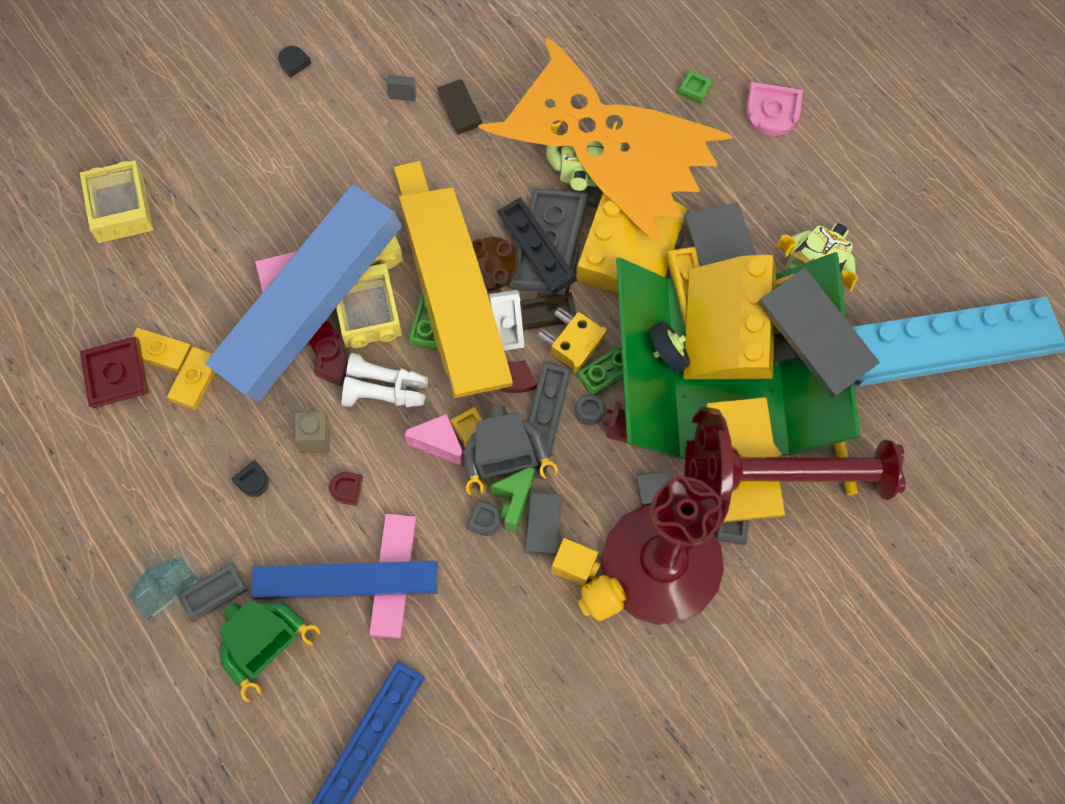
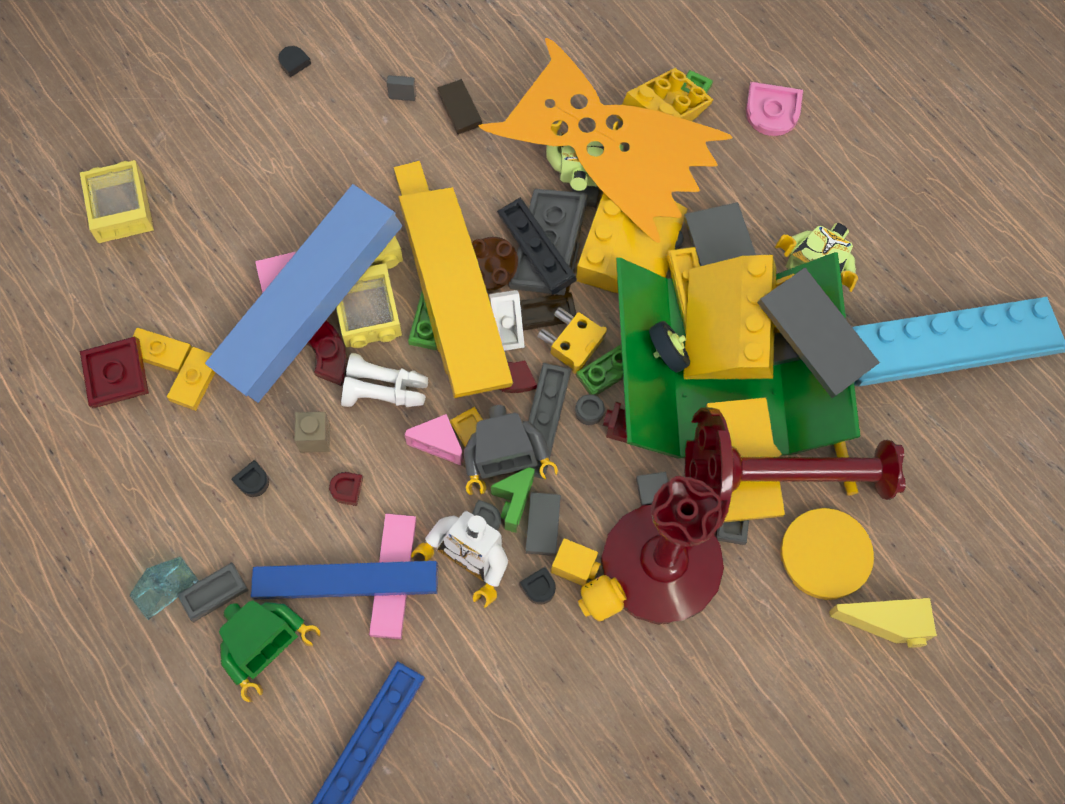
(470, 545): none -> white torso
(539, 587): none -> black tile
(666, 96): none -> yellow slope
(827, 553): none -> yellow tile
(896, 620): none -> light yellow slope

